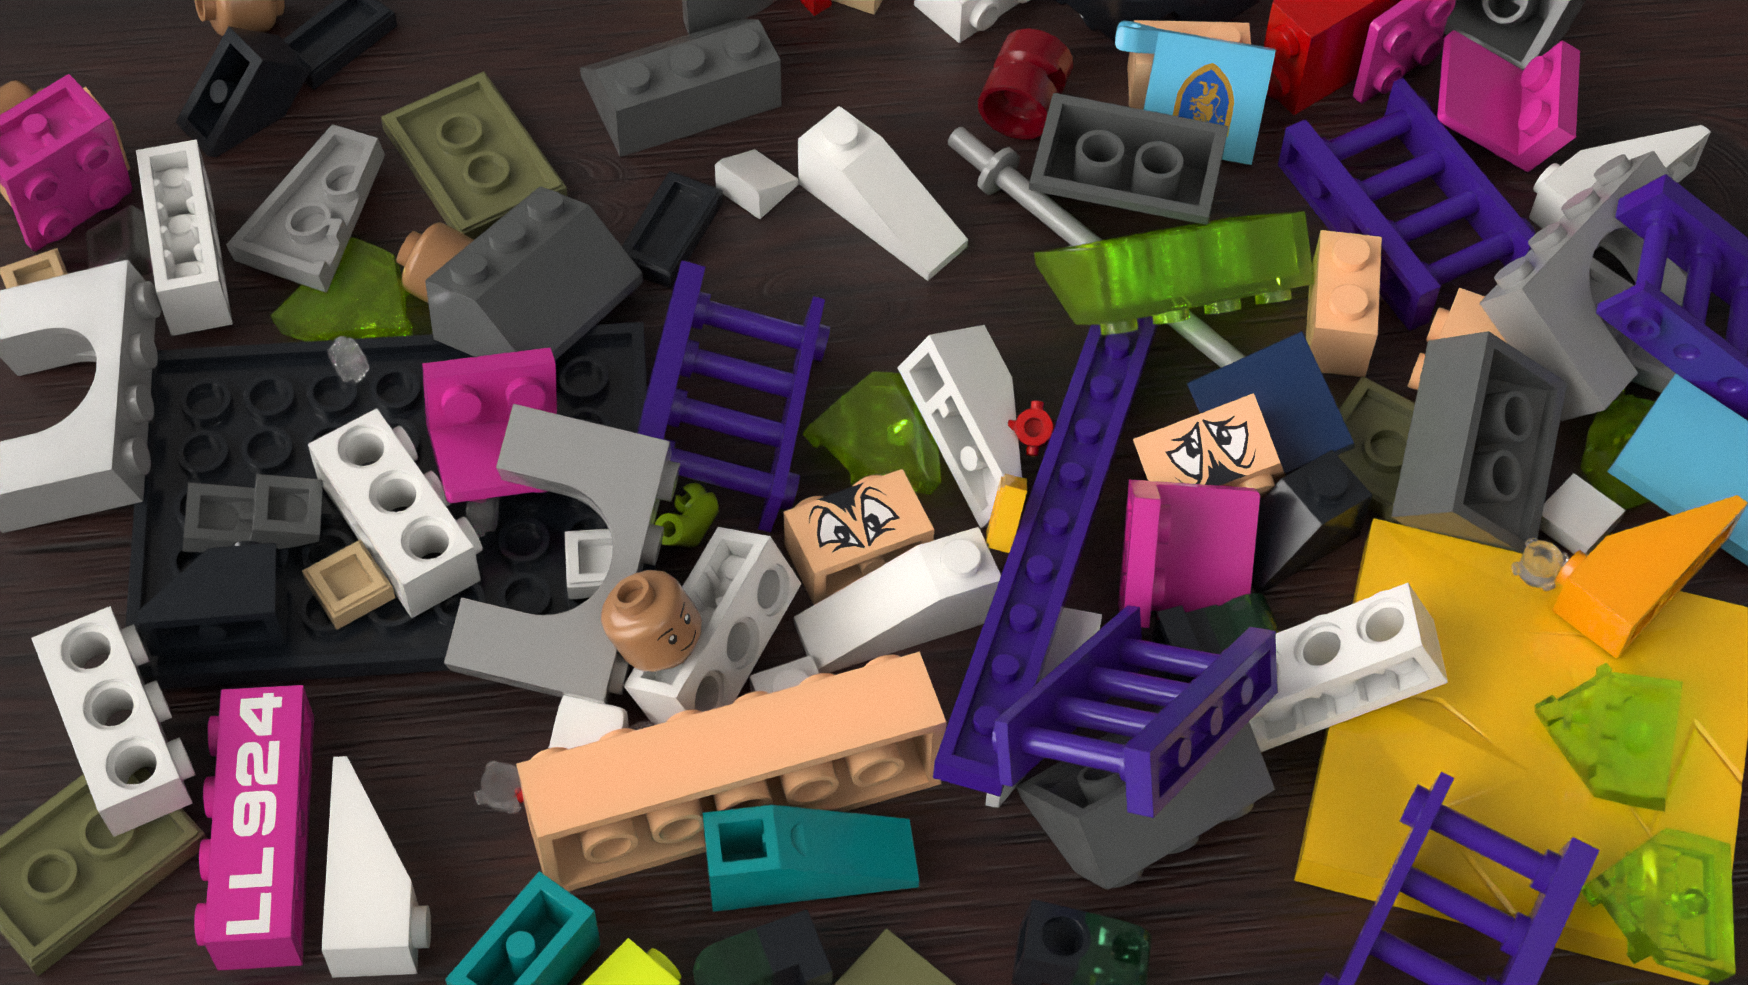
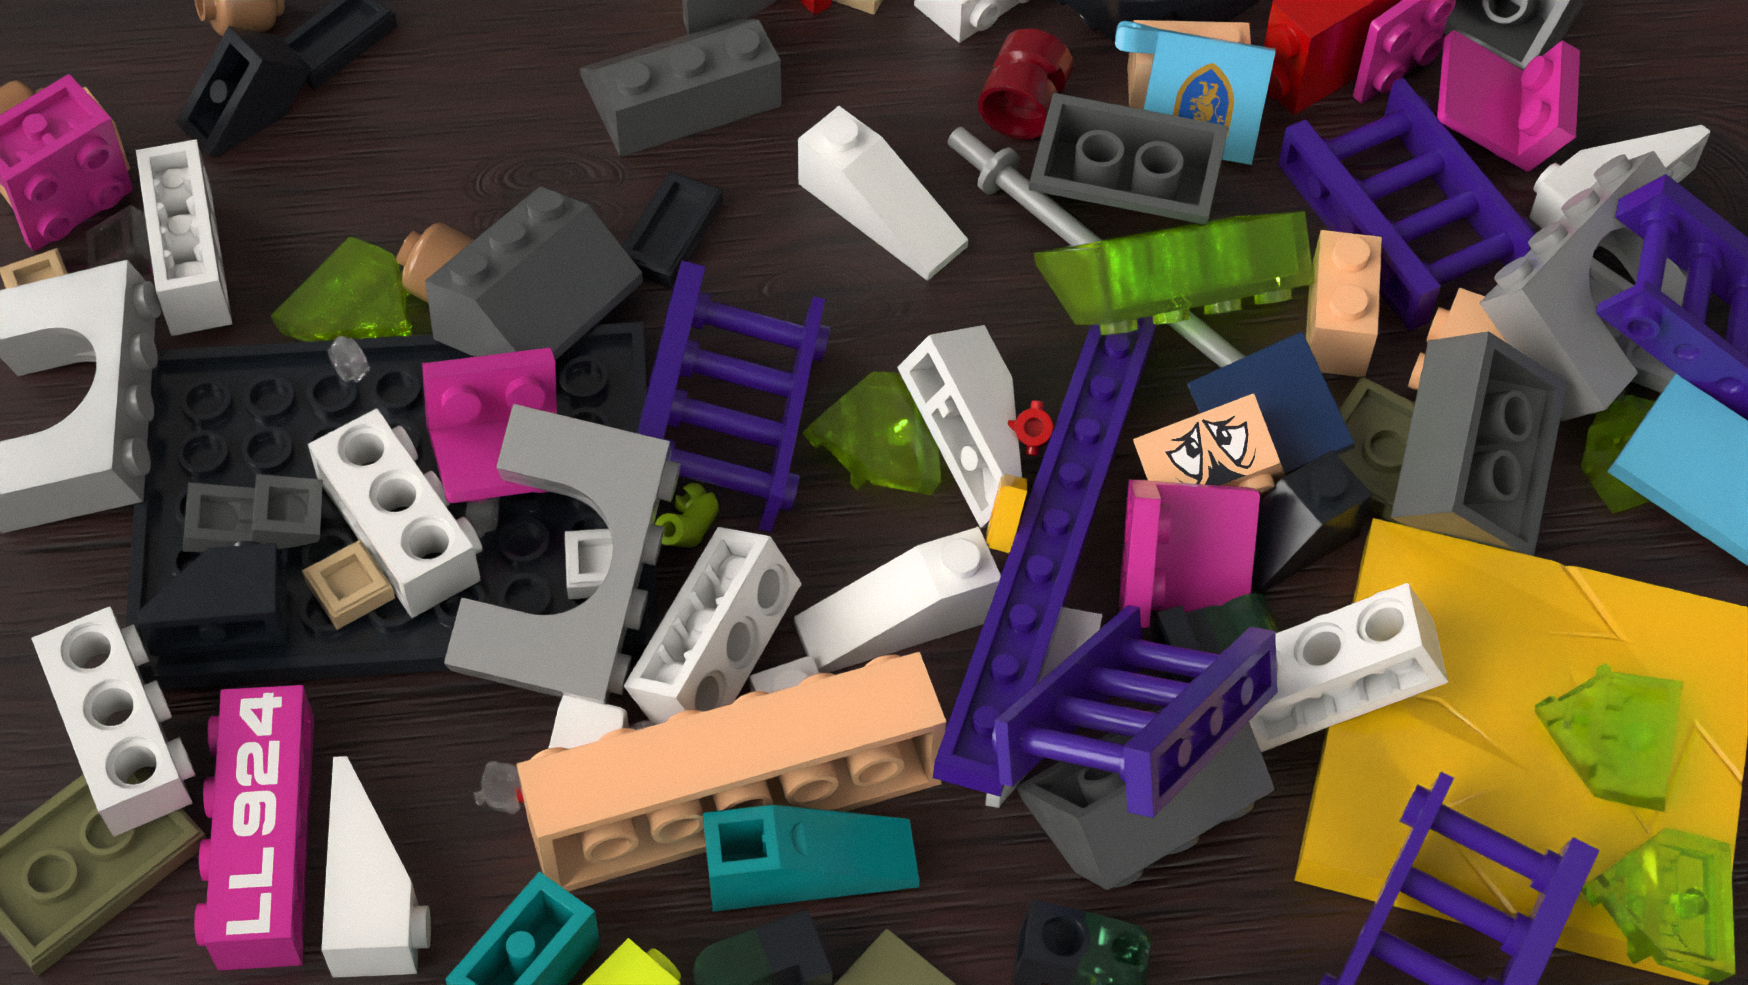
(312, 211): light grey wing -> none
(470, 153): olive tile -> none
(651, 621): medium nougat head -> none
(753, 181): white slope -> none
(854, 532): light nougat brick -> none
(1540, 564): clear piece -> none
(1579, 516): white tile -> none
(1640, 571): light orange slope -> none

